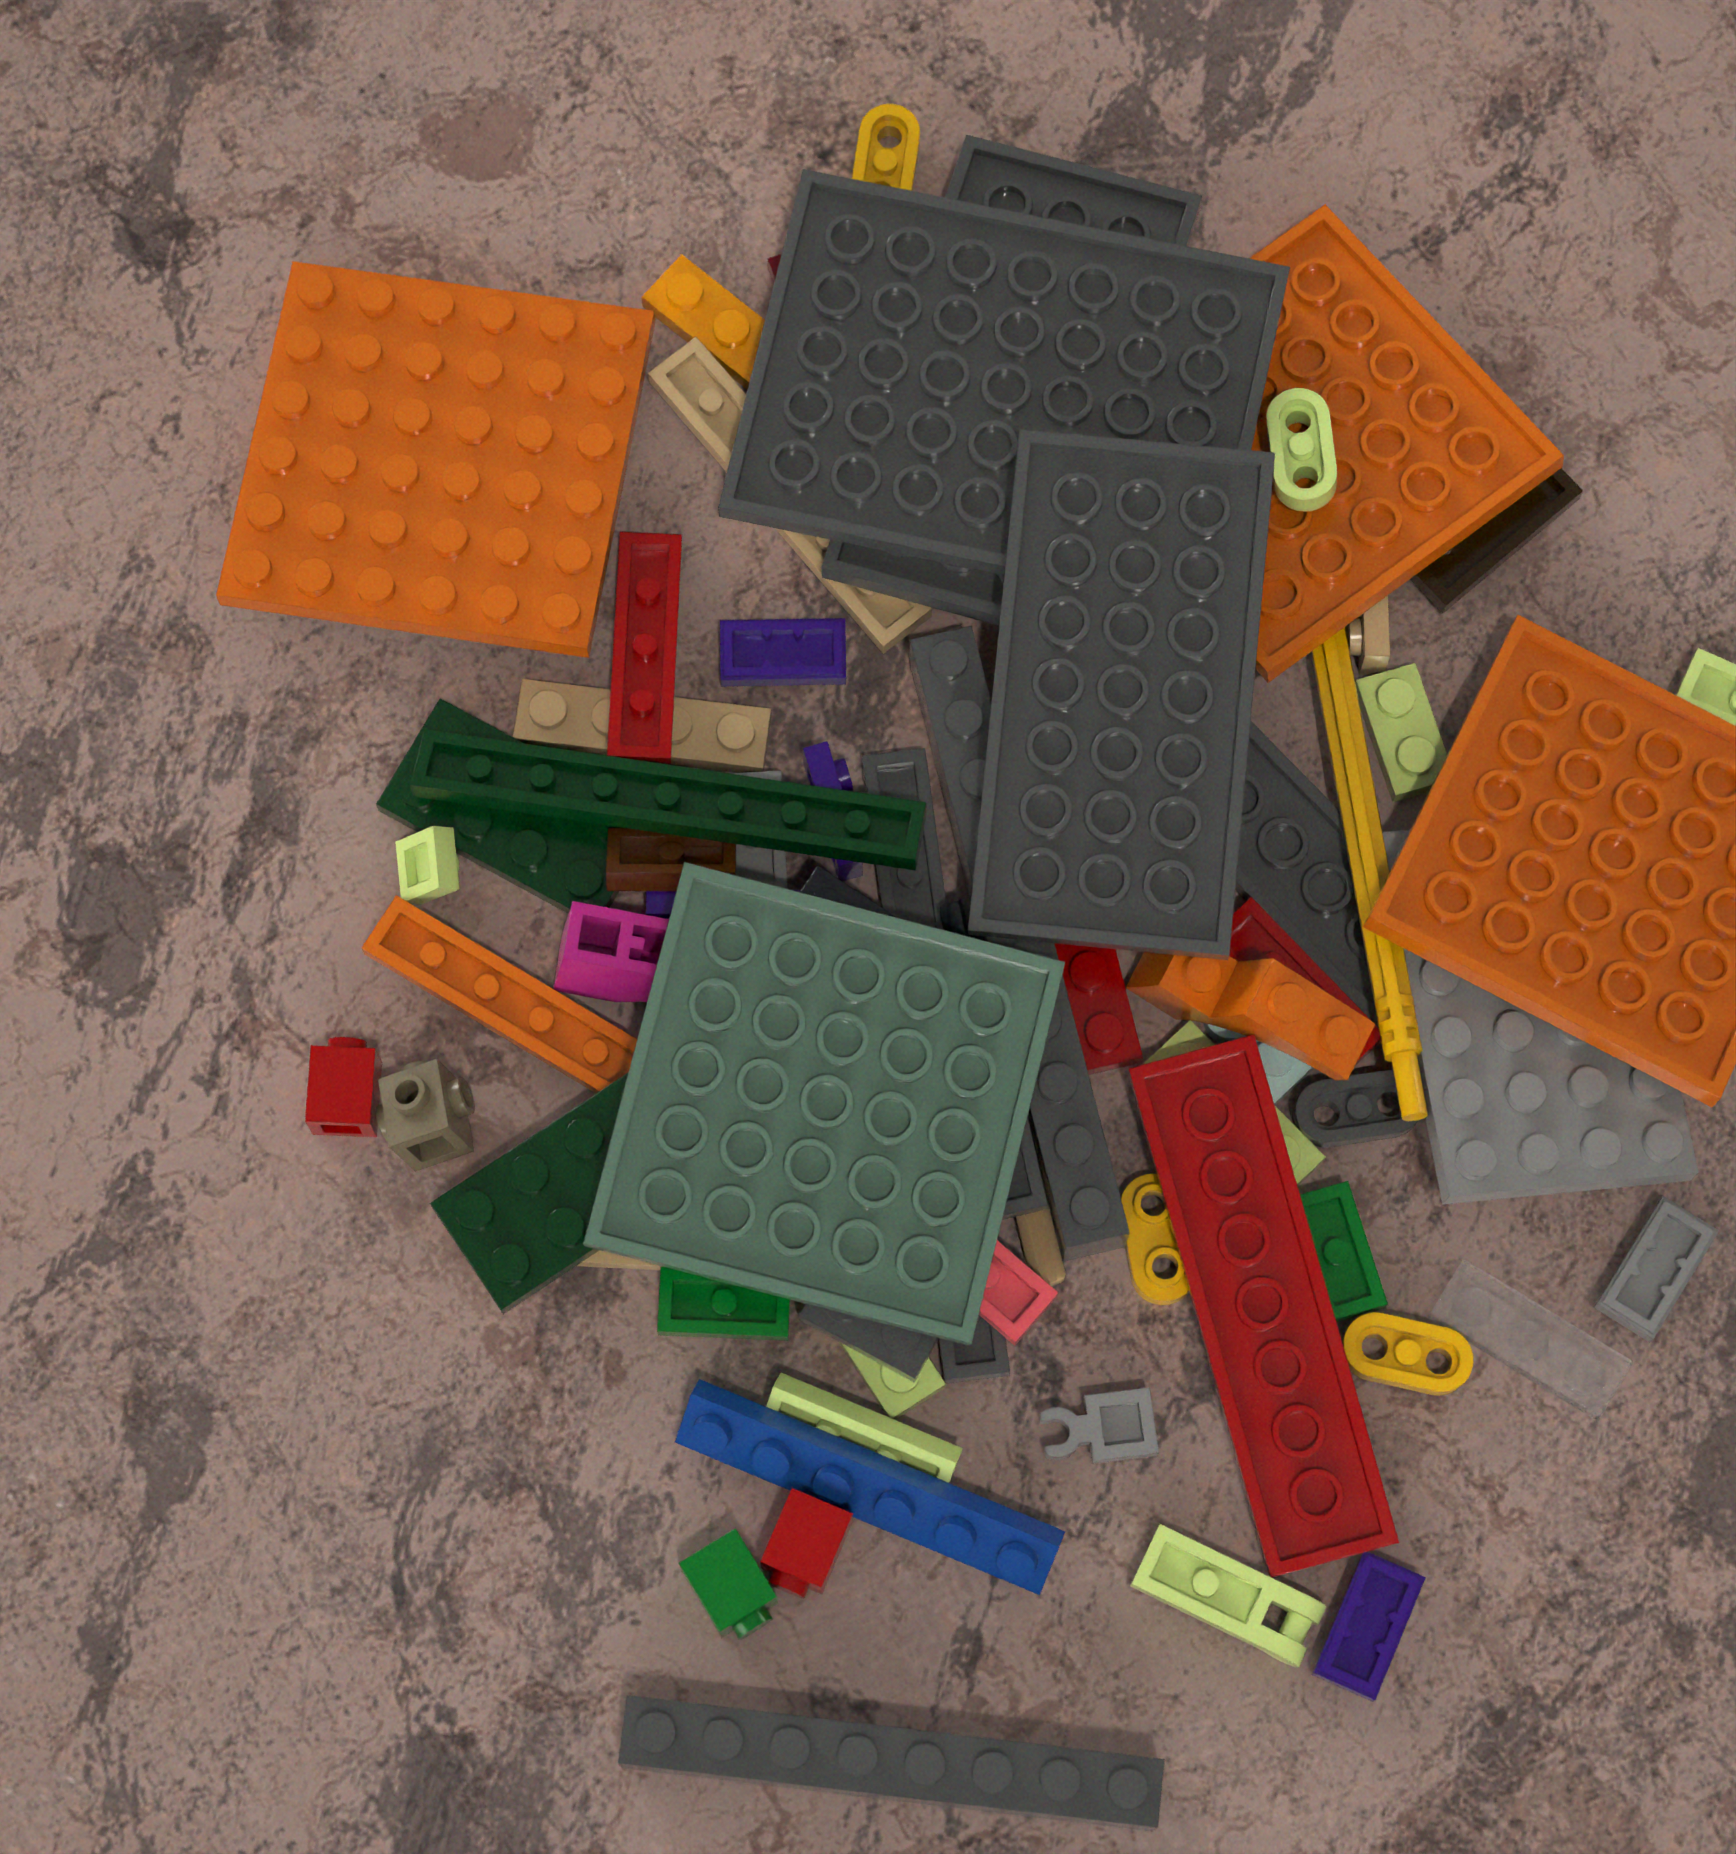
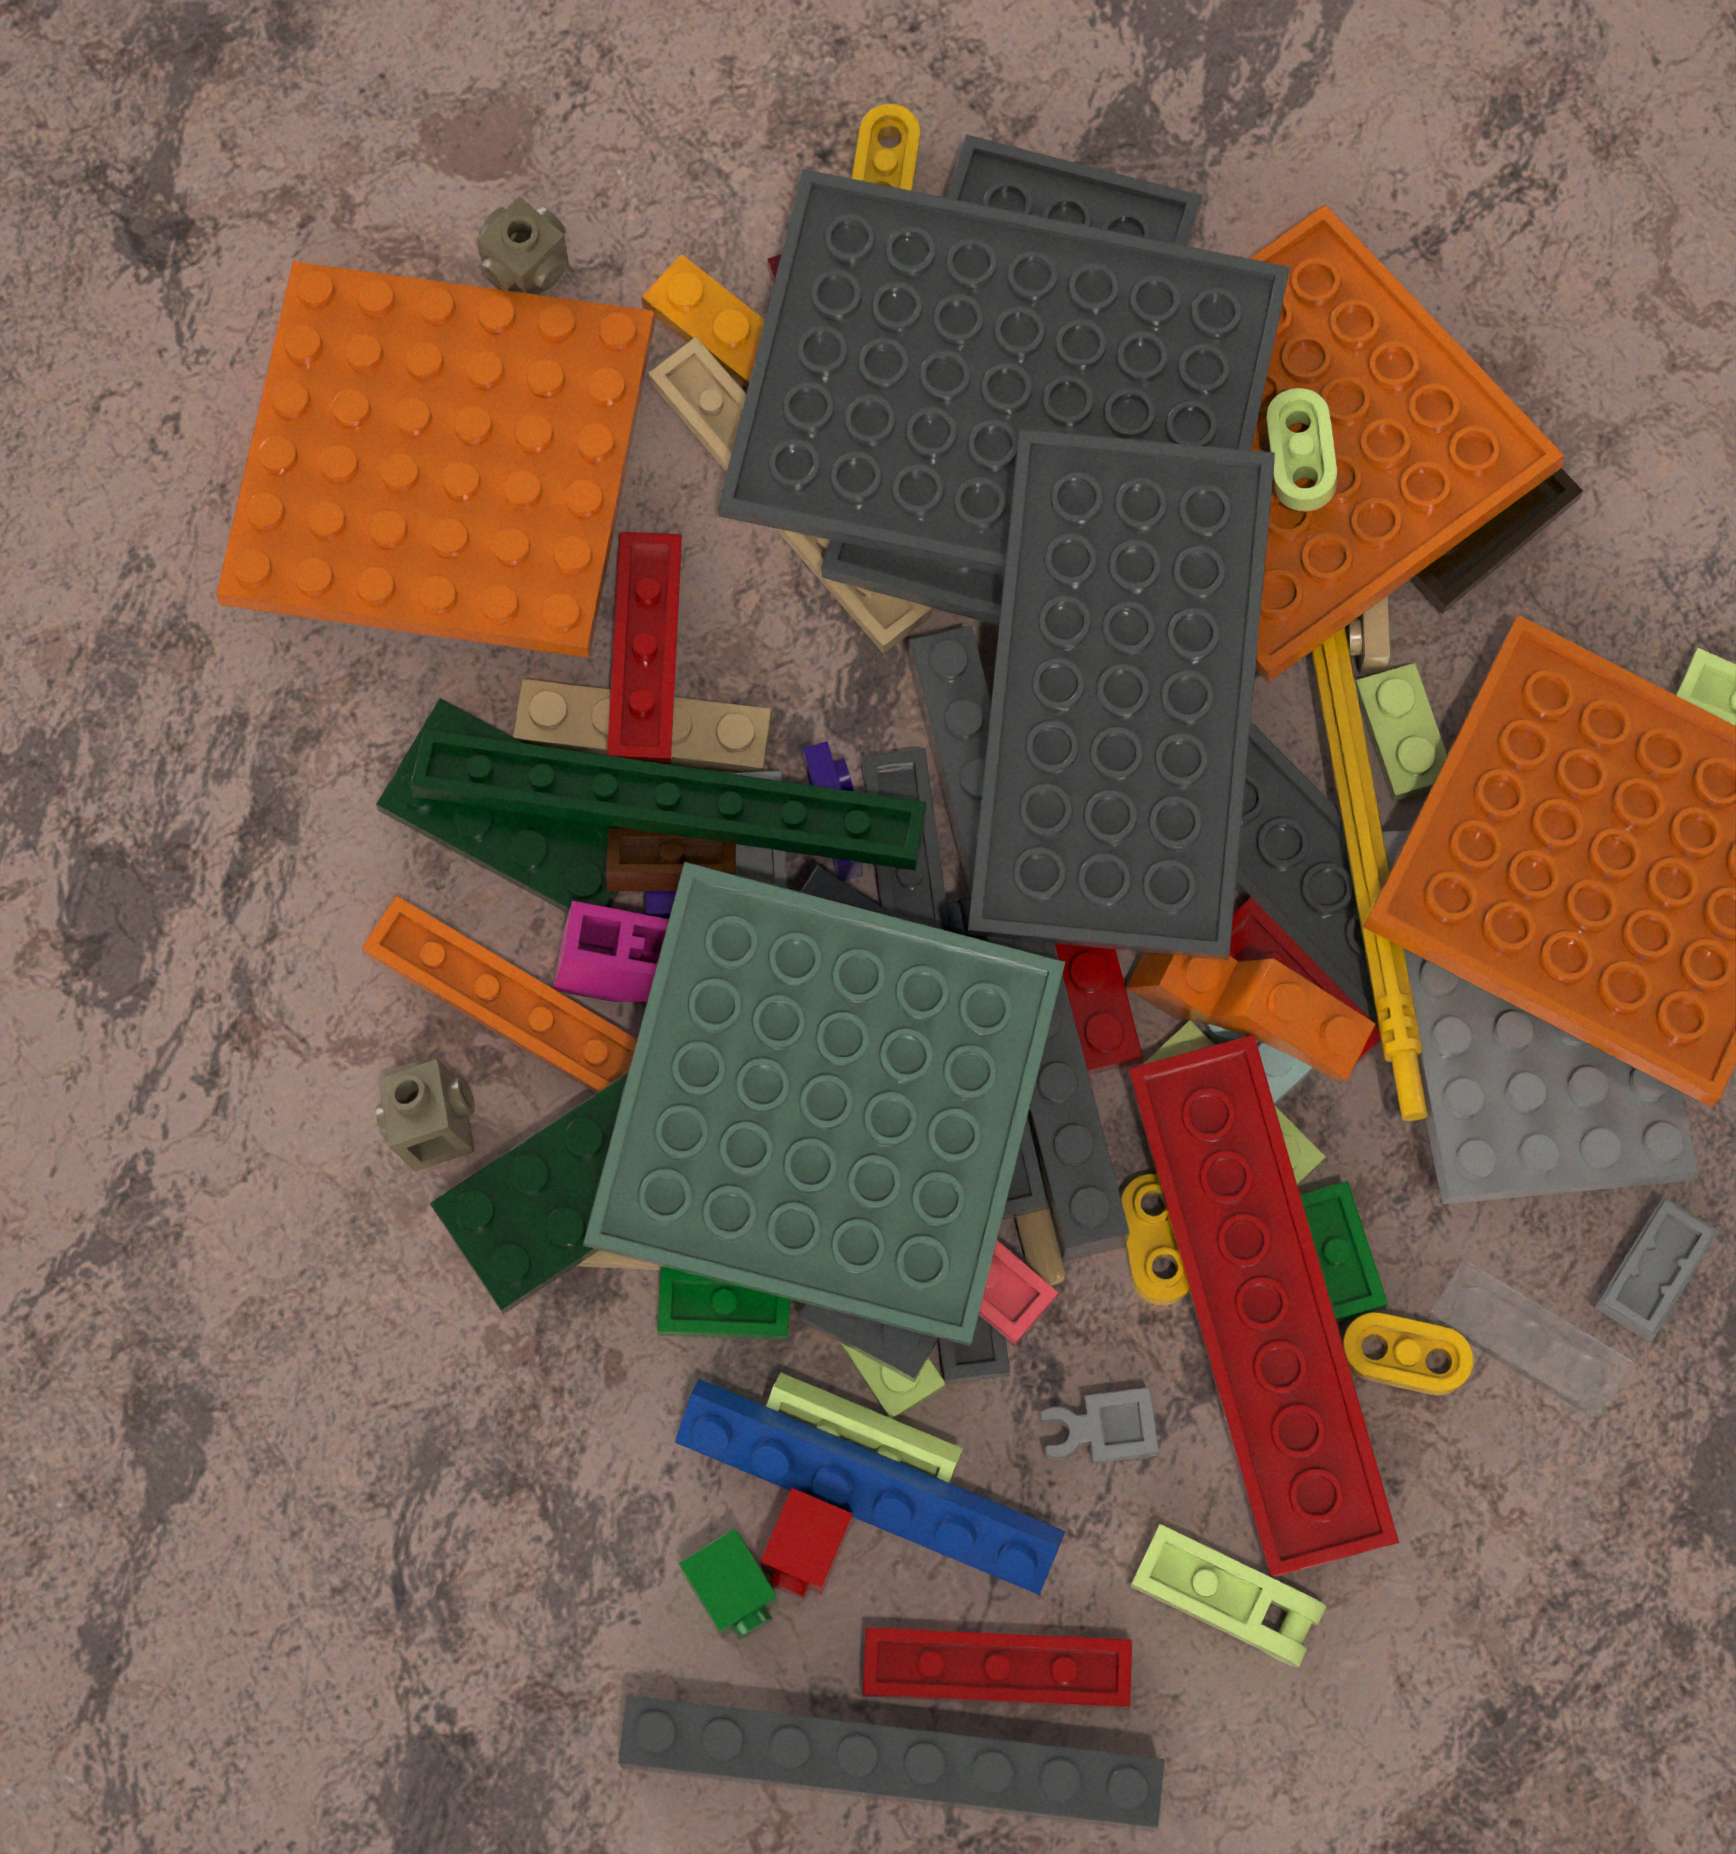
(343, 1088): red brick -> none
(427, 865): yellowish green plate -> none
(522, 248): none -> dark tan brick
(782, 652): dark purple plate -> none
(997, 1668): none -> red plate
(1355, 1109): dark grey plate -> none
(1368, 1626): dark purple plate -> none

